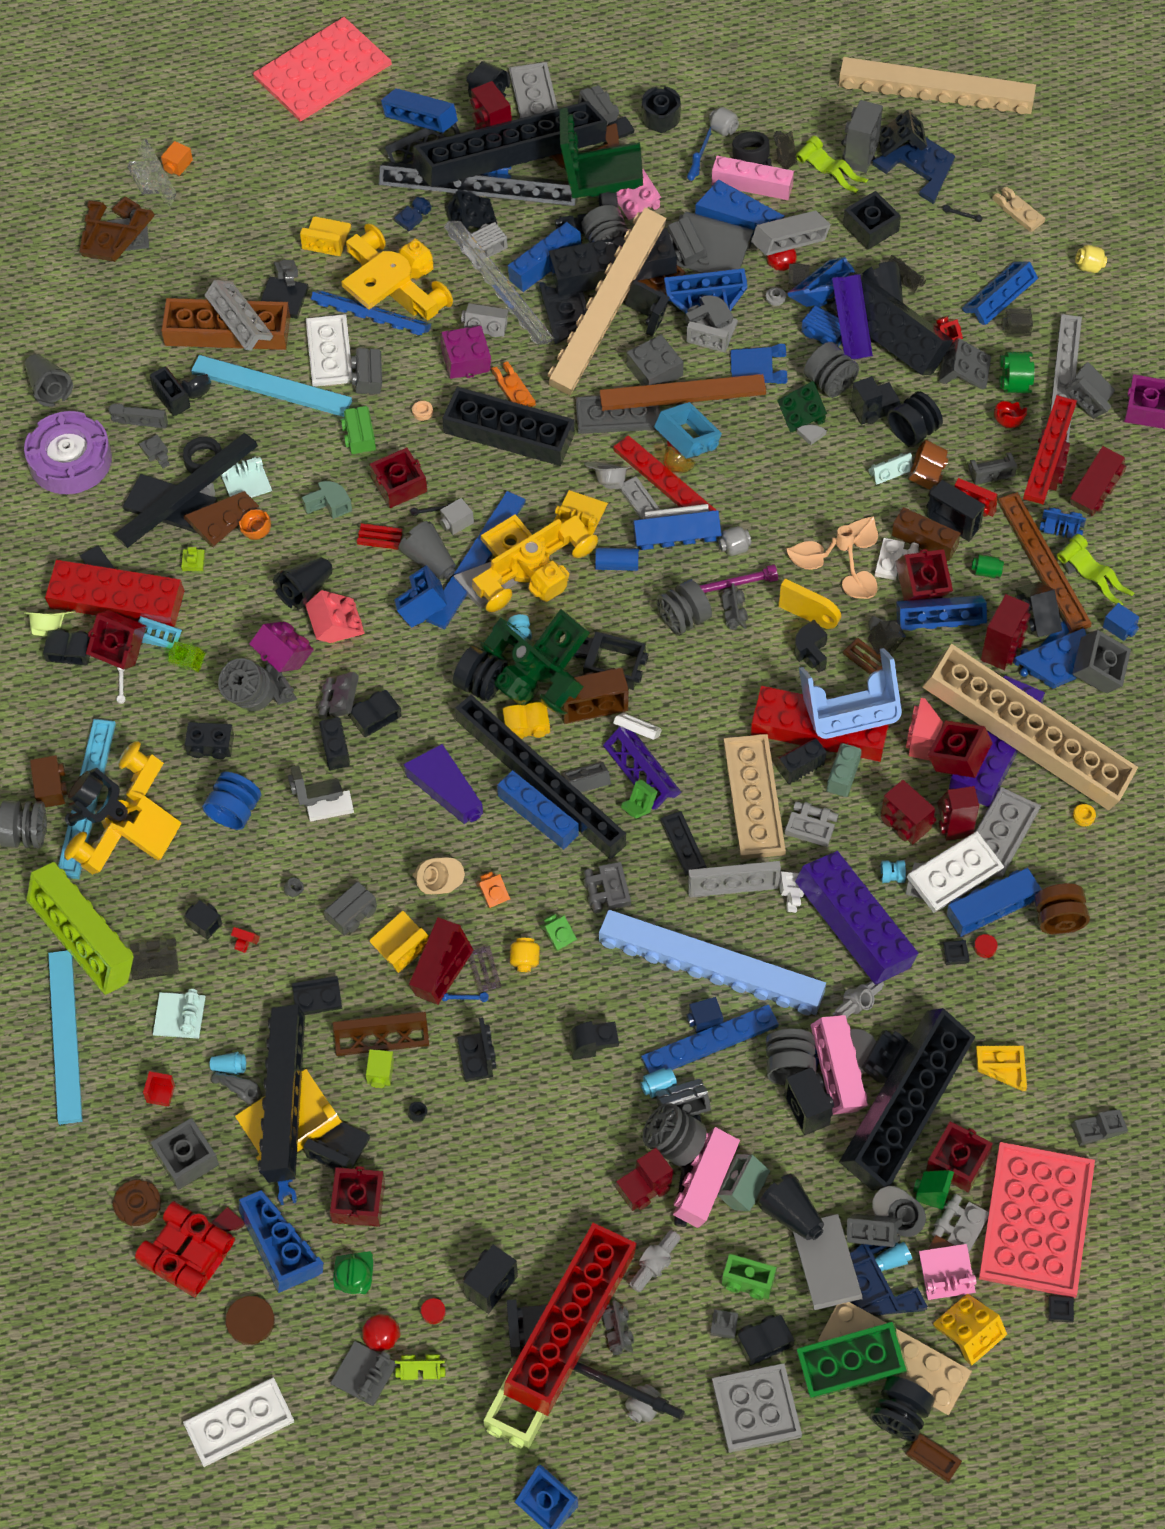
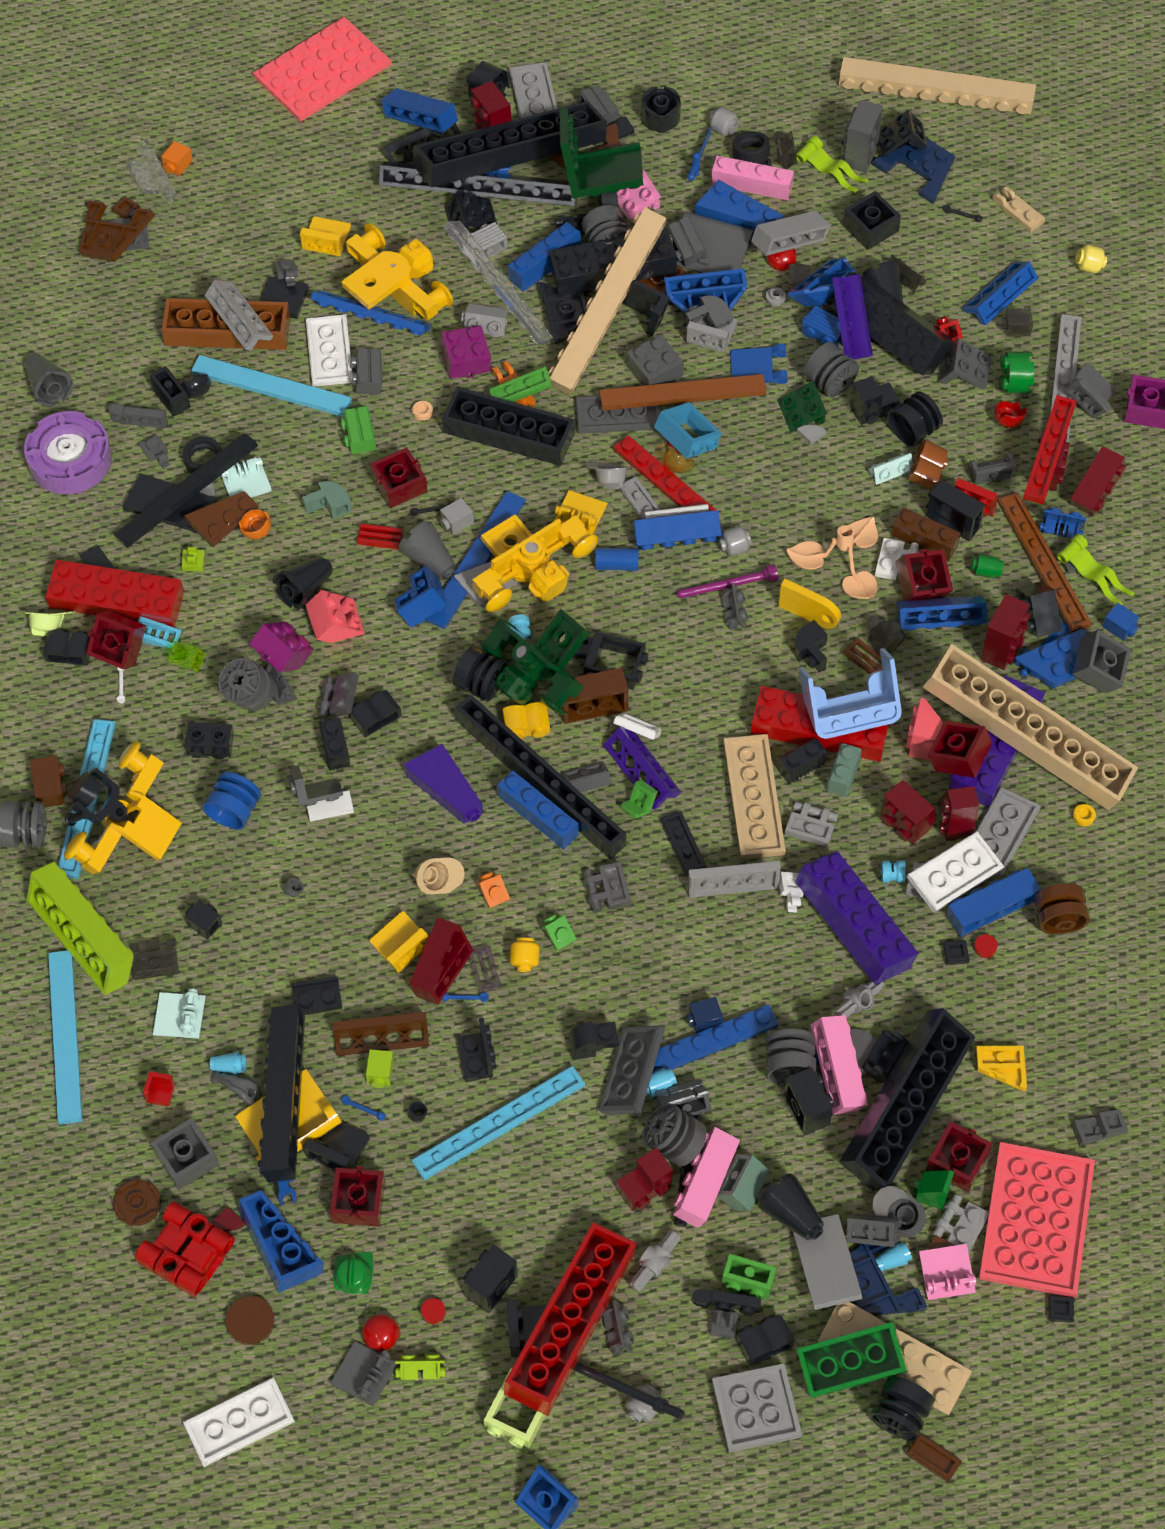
(244, 938): red tile -> none
(346, 1100): none -> blue hinge
(351, 908): dark grey brick -> none
(409, 217): dark blue plate -> none
(498, 1123): none -> medium azure tile
(523, 386): none -> bright green tile
(631, 1070): none -> dark grey tile
(684, 607): dark grey wheel -> none
(712, 962): light blue brick -> none
(724, 1301): none -> black hinge
(971, 1327): yellow bracket -> none

